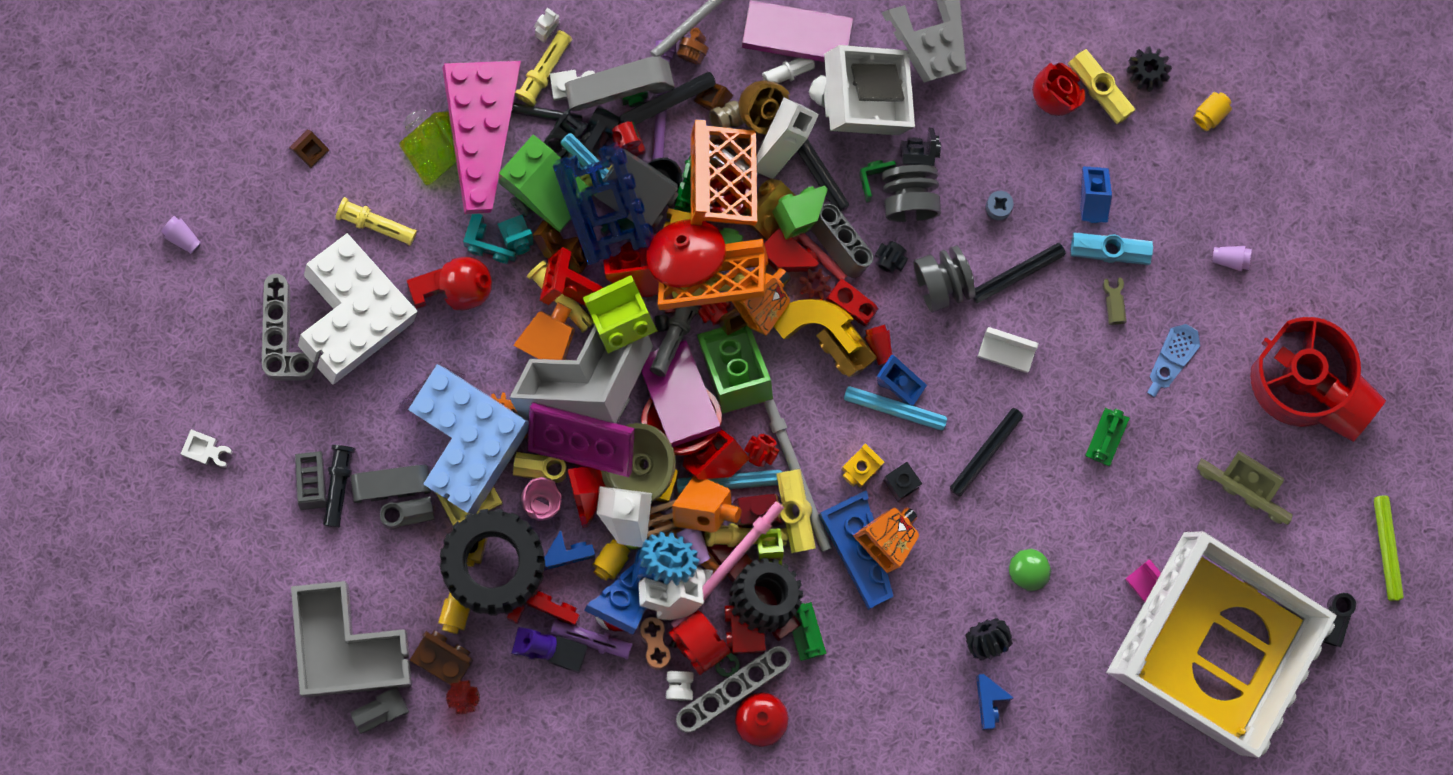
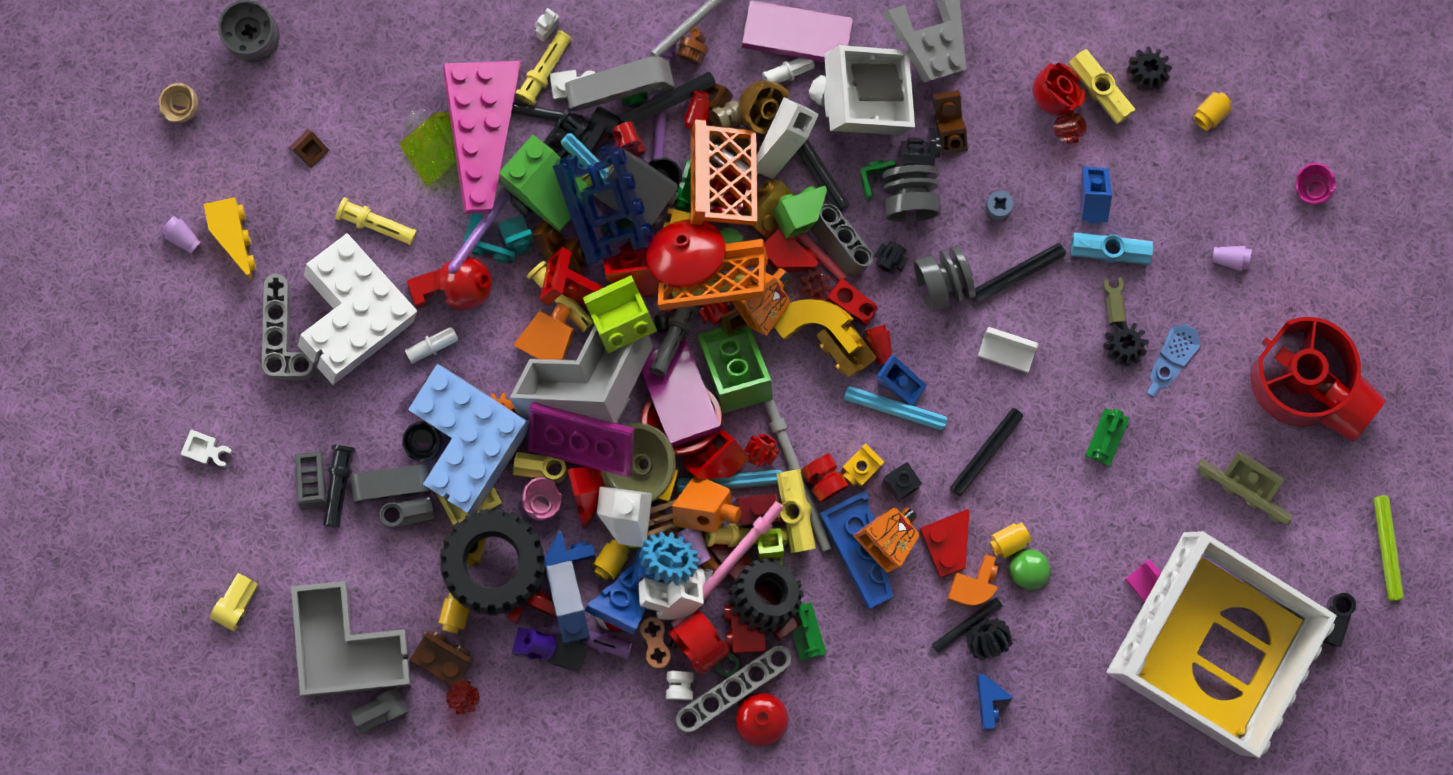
(178, 95): none -> tan hair
(226, 226): none -> yellow slope
(233, 605): none -> light yellow piece
(234, 28): none -> dark grey wheel
(422, 433): none -> black hair
(431, 345): none -> white axle
(479, 231): none -> medium lavender piece
(567, 603): none -> slope
(697, 109): none -> red cone
(824, 477): none -> red wheel
(948, 542): none -> red wing
(949, 122): none -> reddish brown slope
(965, 626): none -> black bar
(974, 592): none -> orange brick
(1010, 540): none -> yellow brick
(1070, 127): none -> clear red gear
(1132, 352): none -> black gear
(1324, 184): none -> dark pink hair

